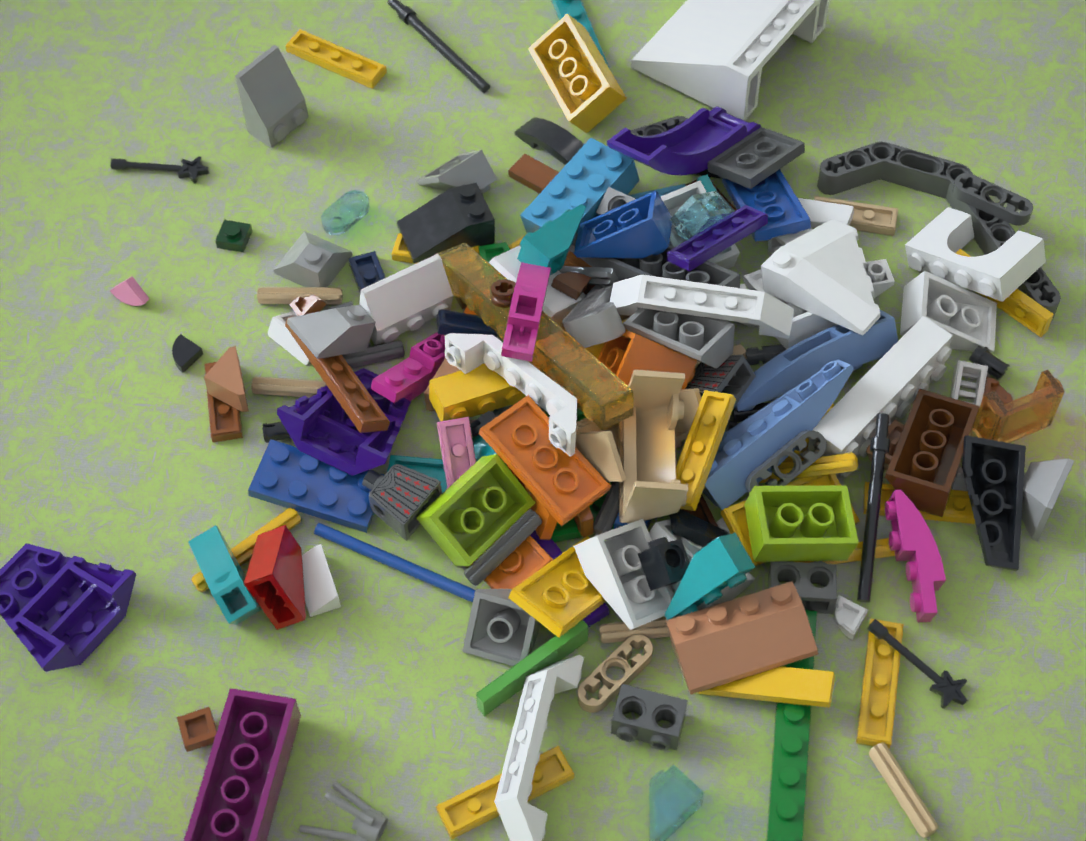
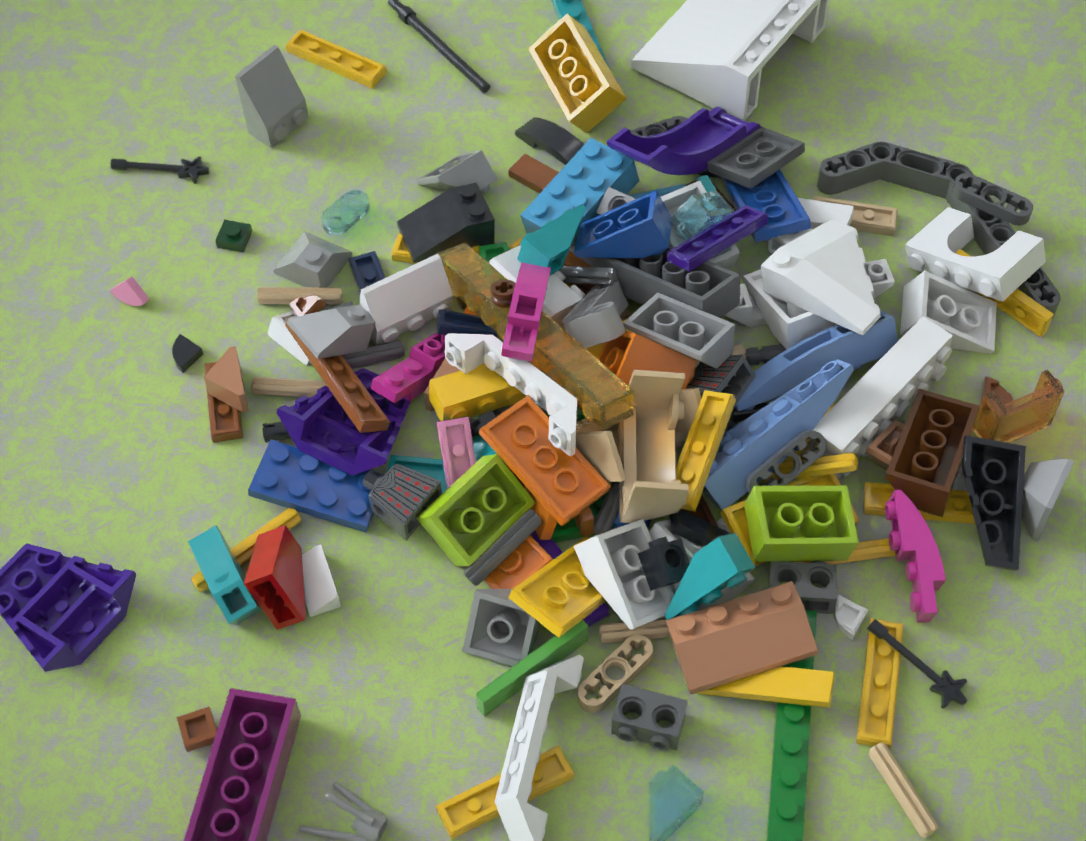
(395, 562): blue bar -> none
(571, 283): reddish brown tile -> none
(704, 301): white slope -> none
(879, 447): black bar -> none
(973, 371): white slope -> none
(995, 366): black pin -> none

